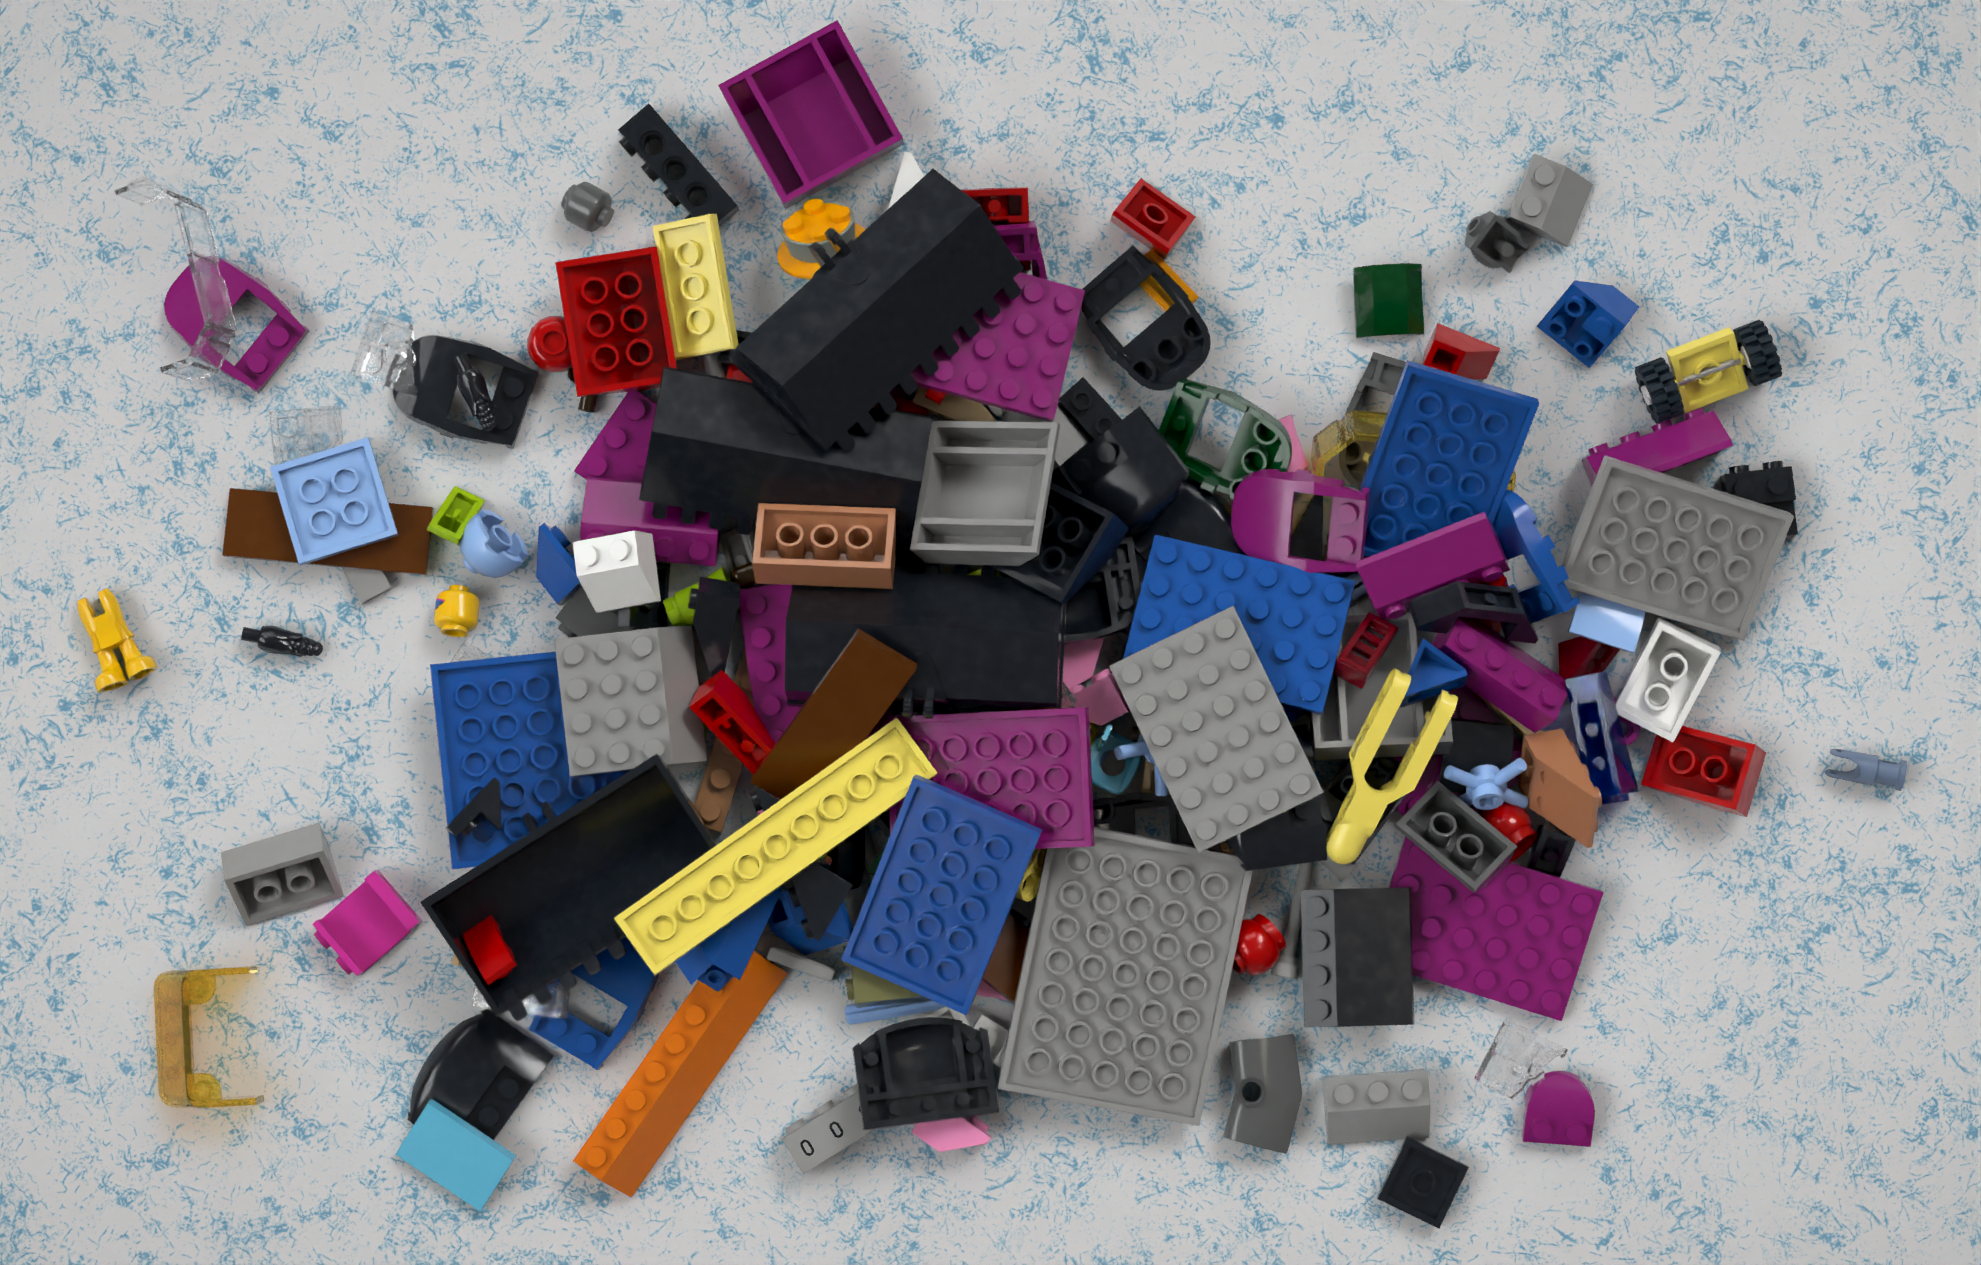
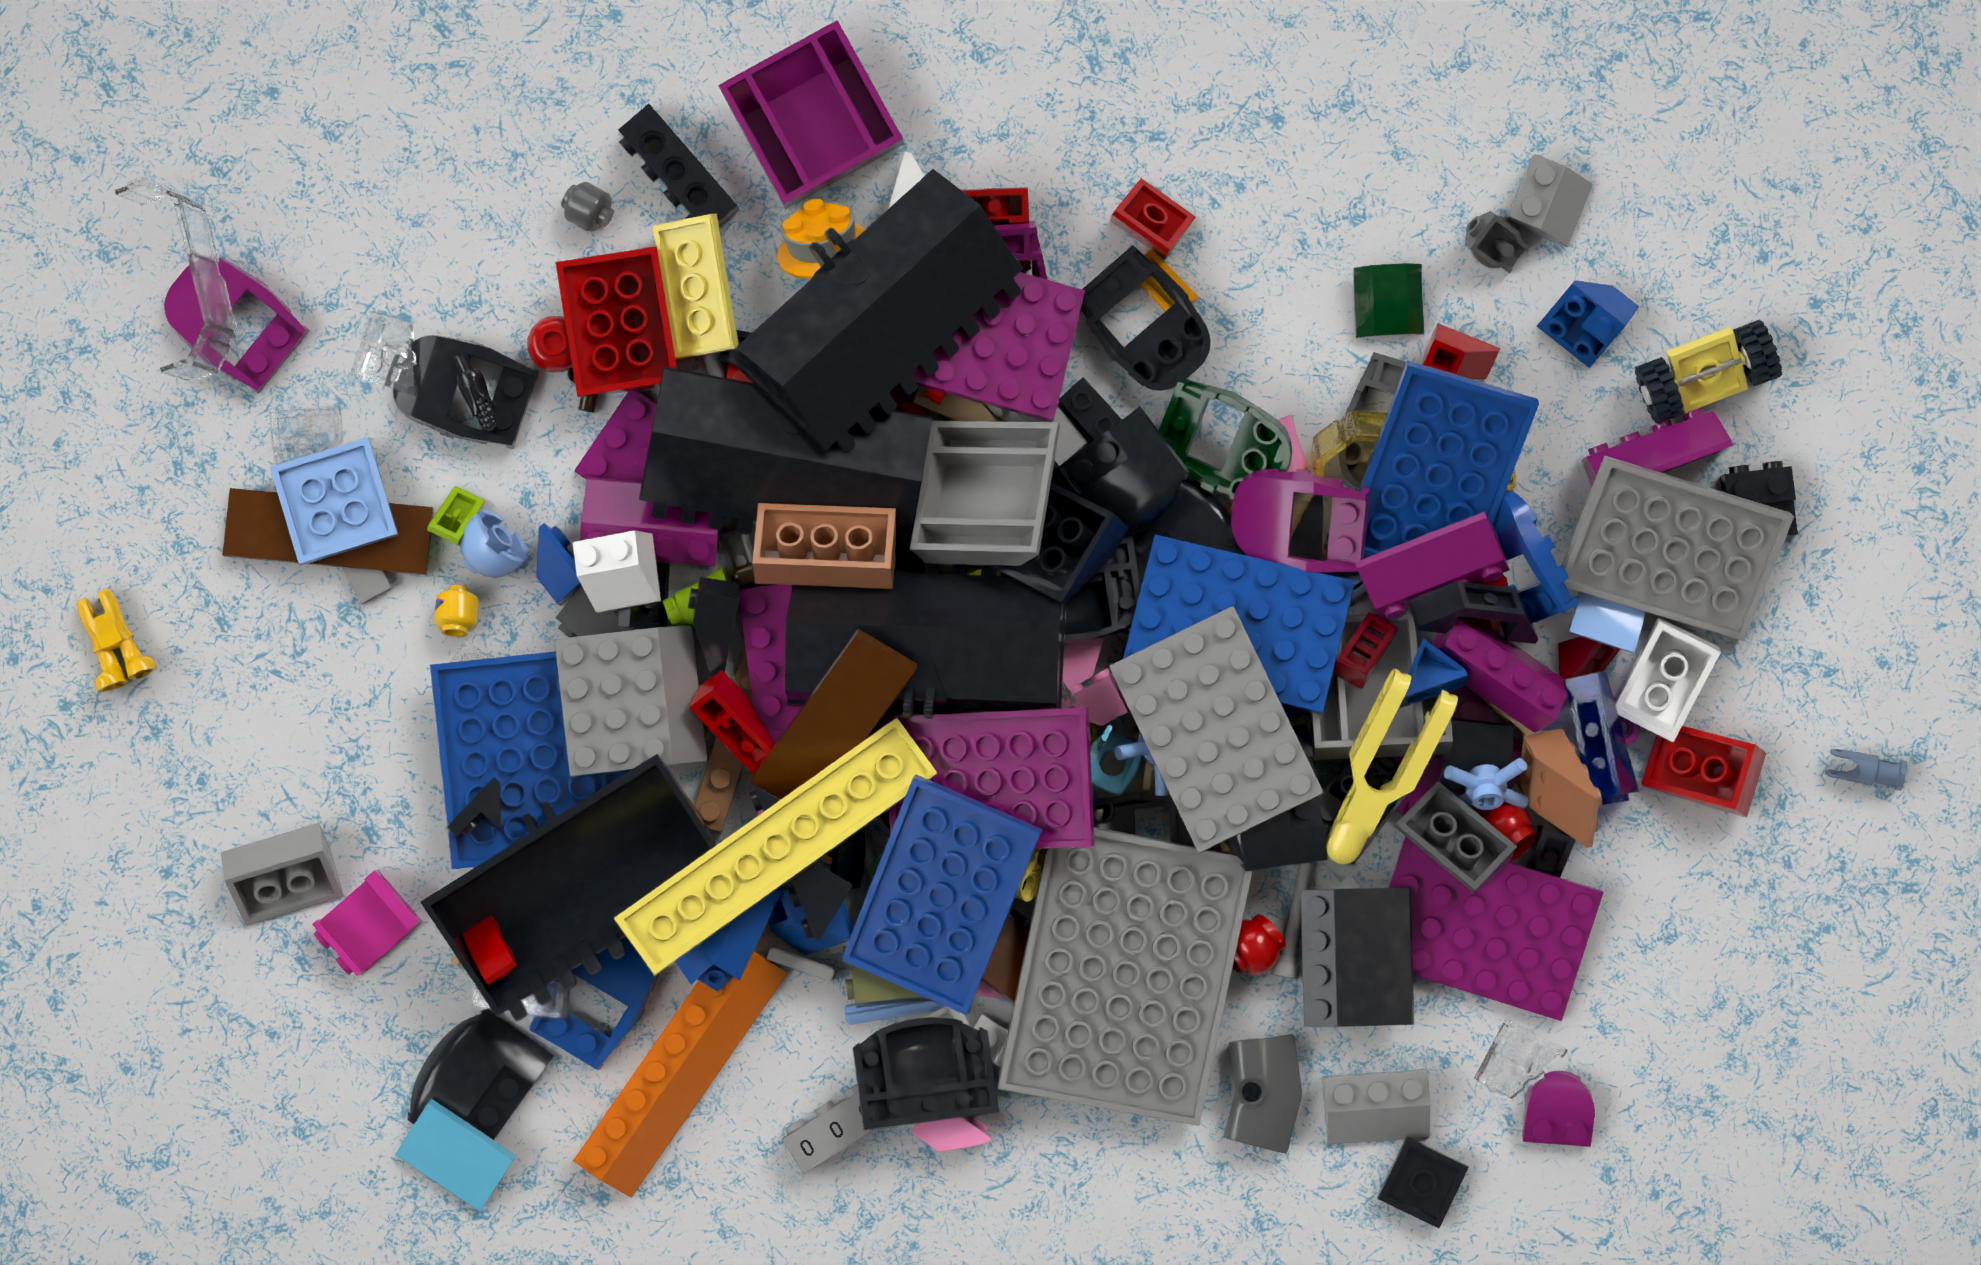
(173, 999): clear yellow windscreen -> none
(281, 641): black piece -> none

